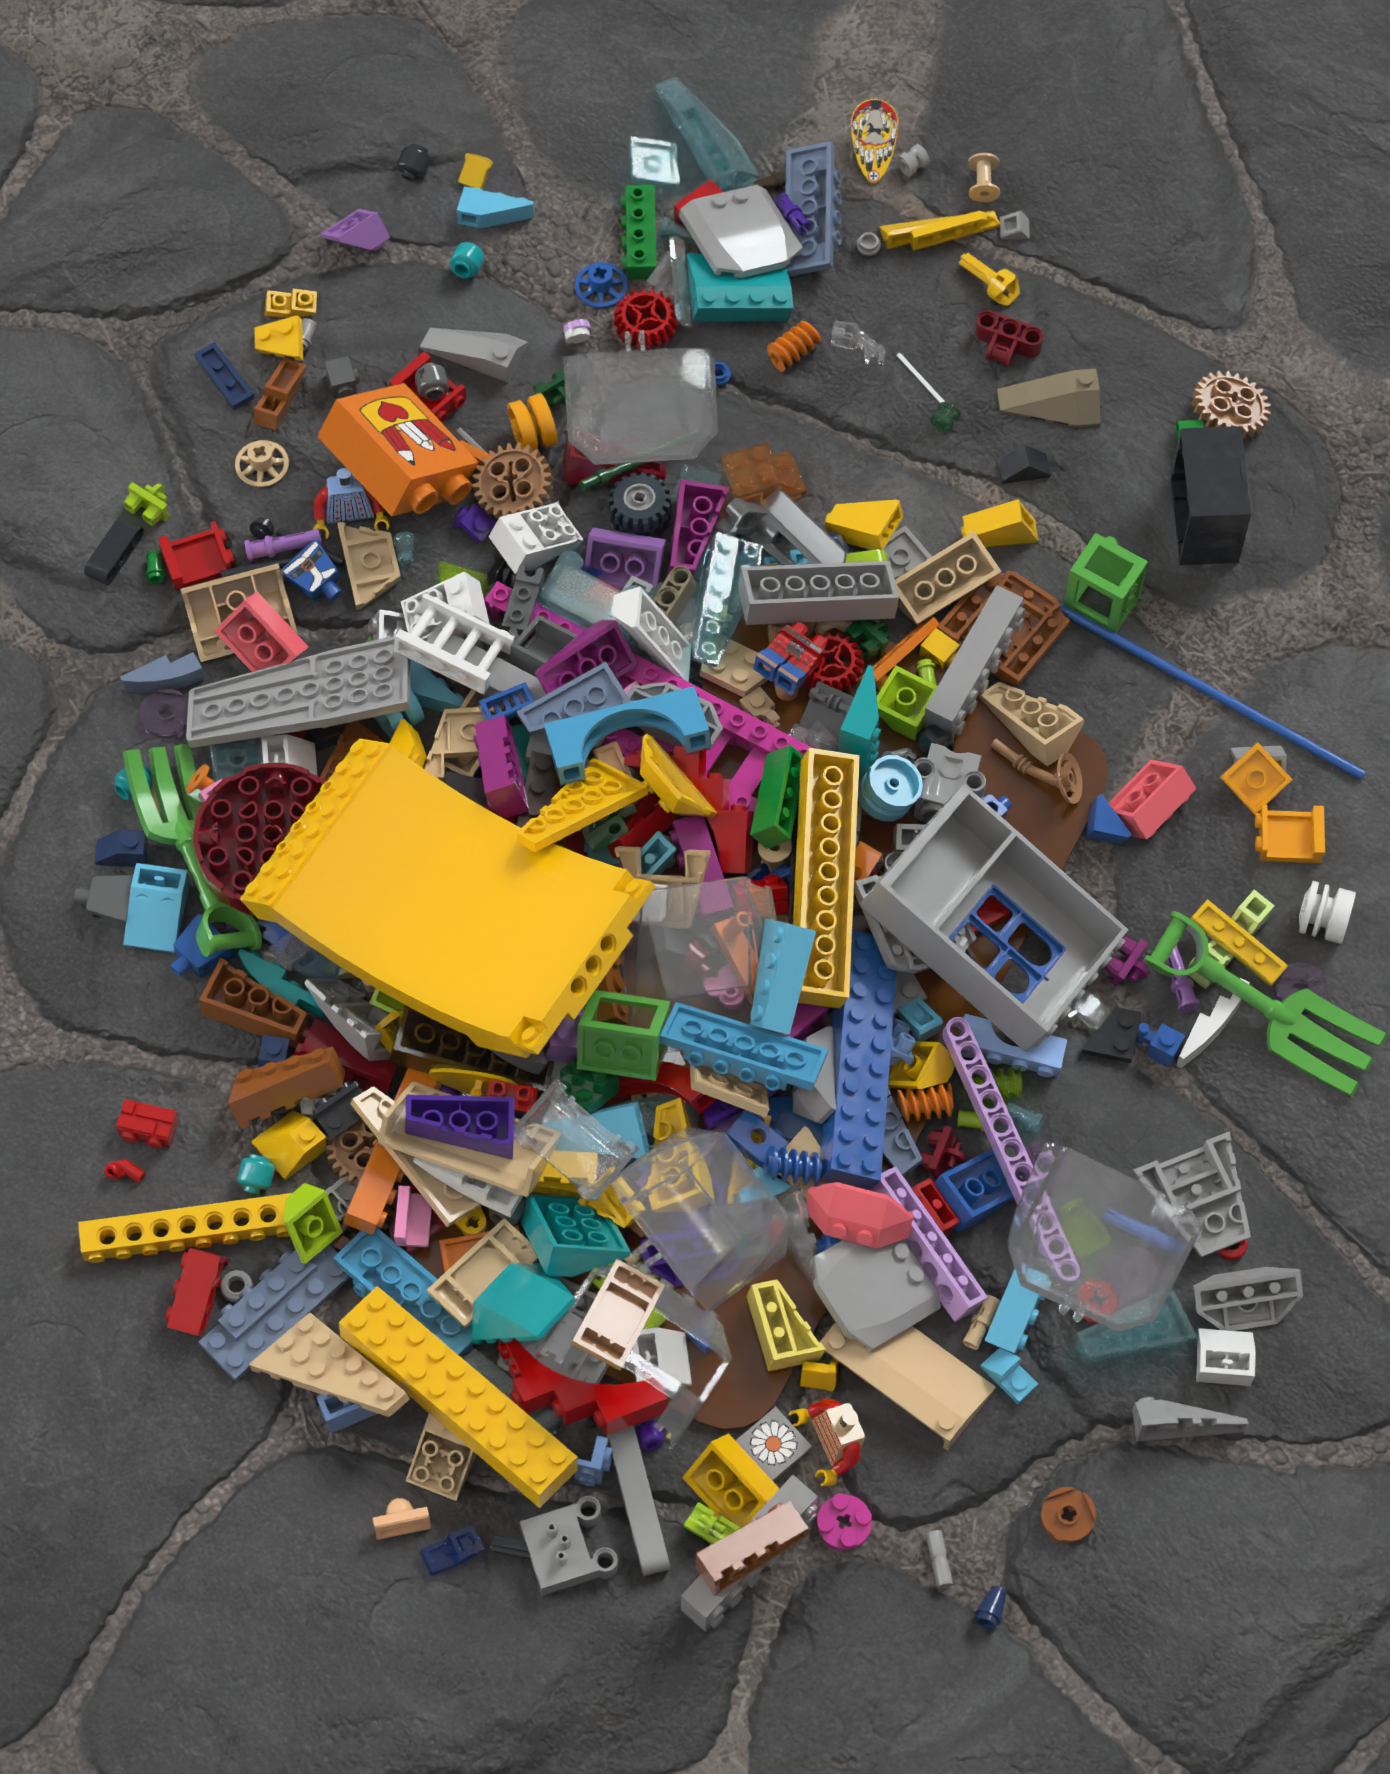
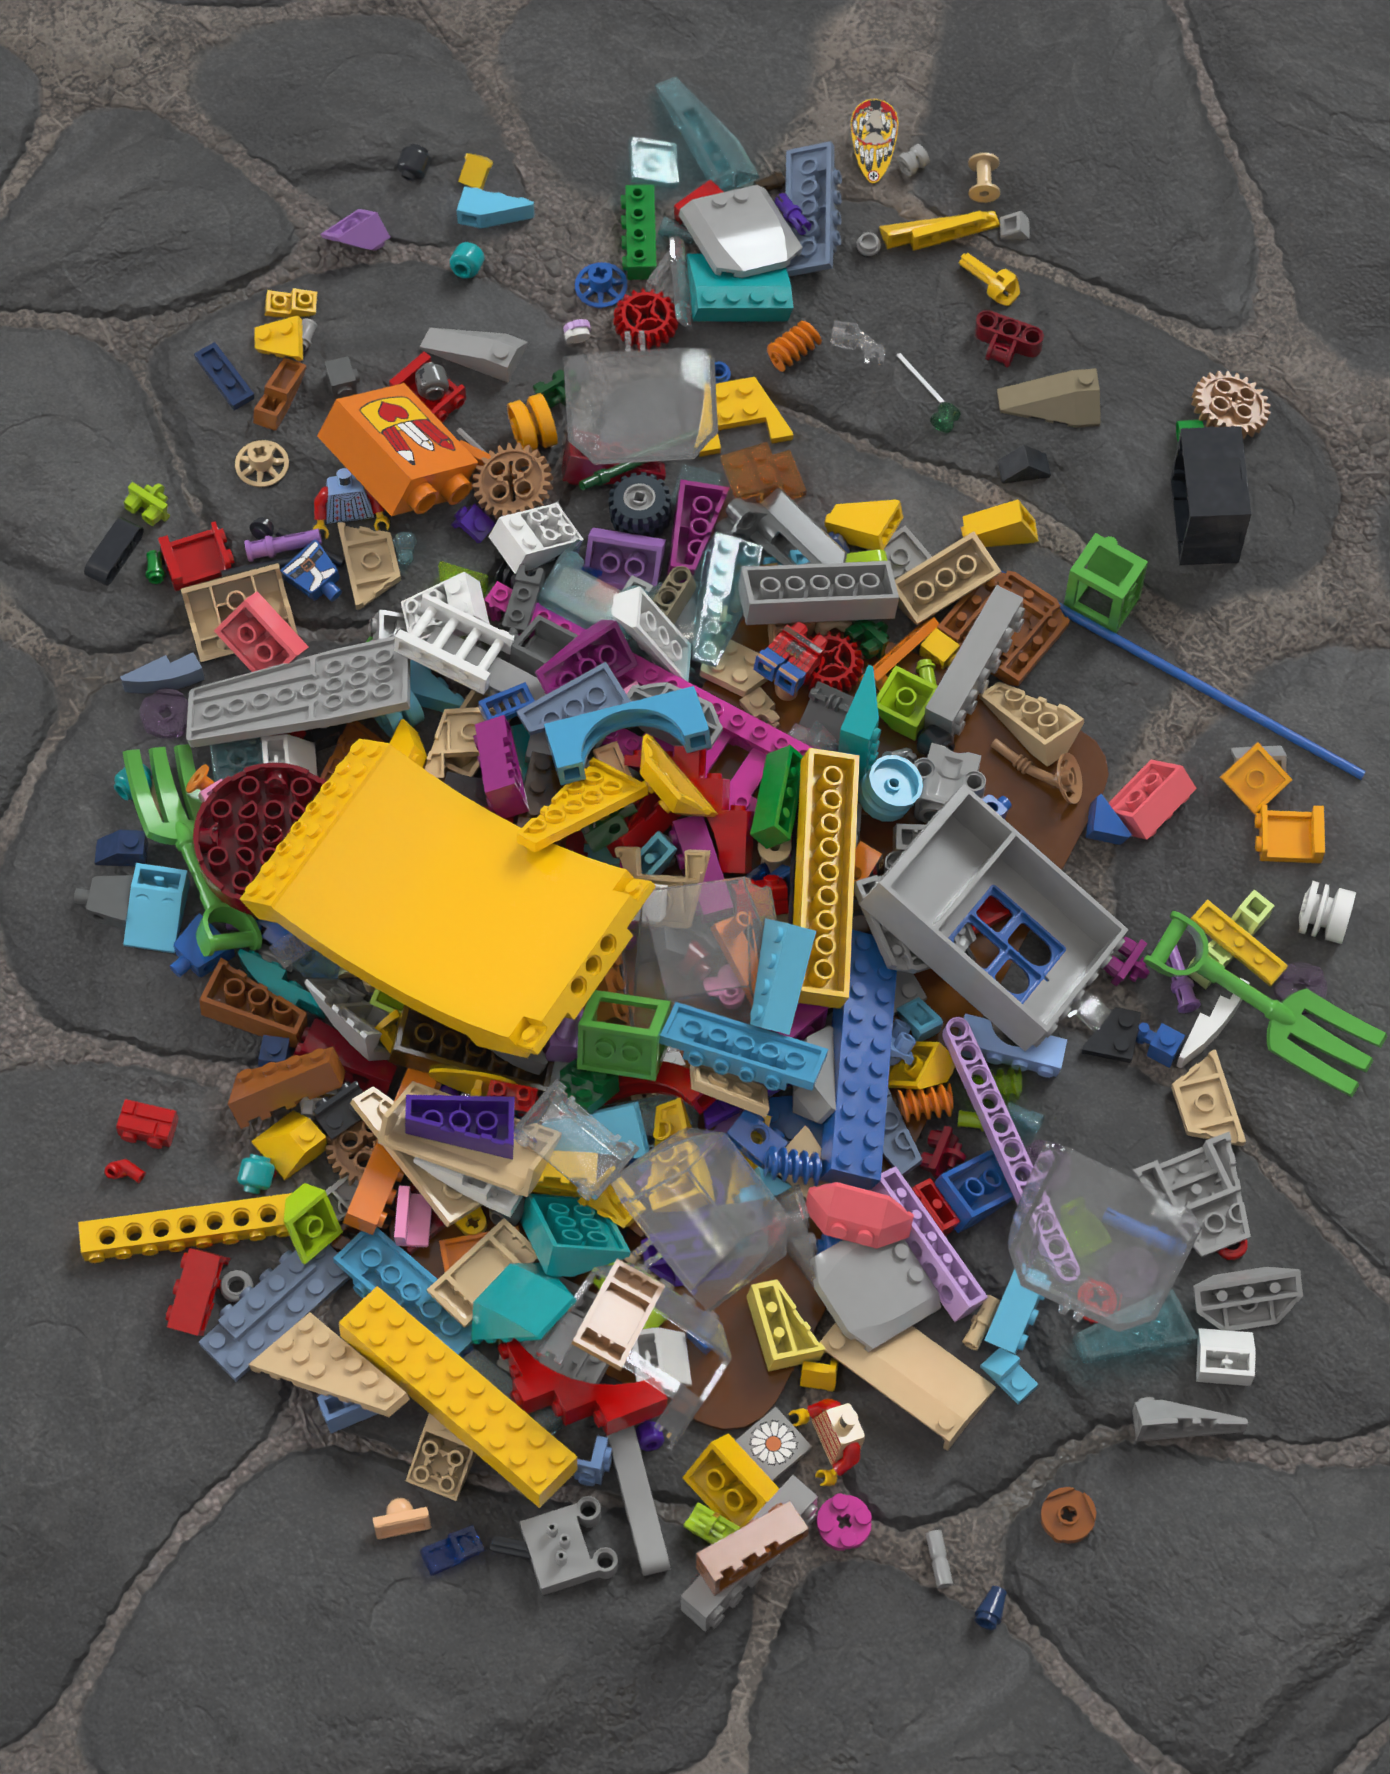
(743, 404): none -> yellow wing
(1207, 1102): none -> tan wing

